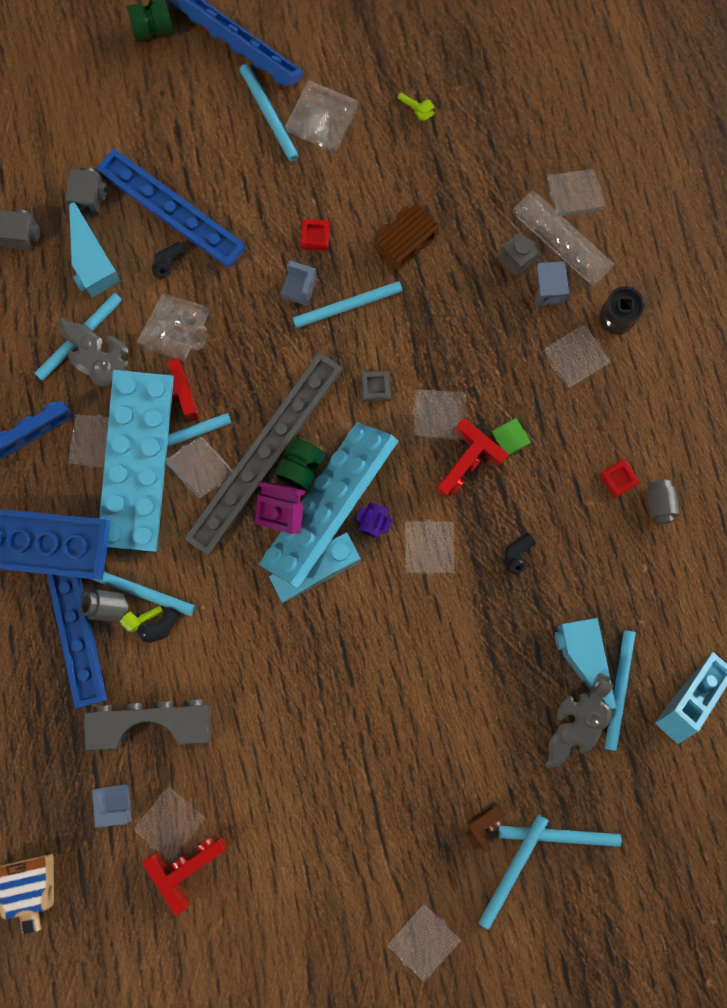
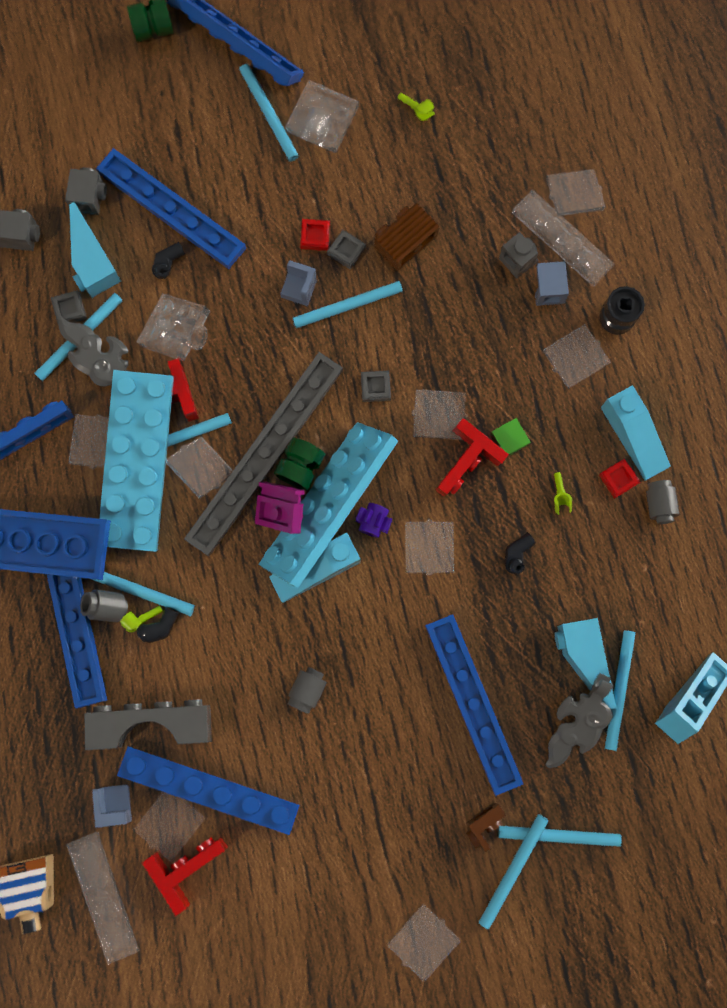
(69, 307): none -> dark grey tile
(102, 897): none -> clear plate
(208, 790): none -> blue plate
(306, 690): none -> dark grey brick
(346, 249): none -> dark grey tile
(474, 705): none -> blue plate
(562, 497): none -> lime hand
(636, 432): none -> medium azure slope

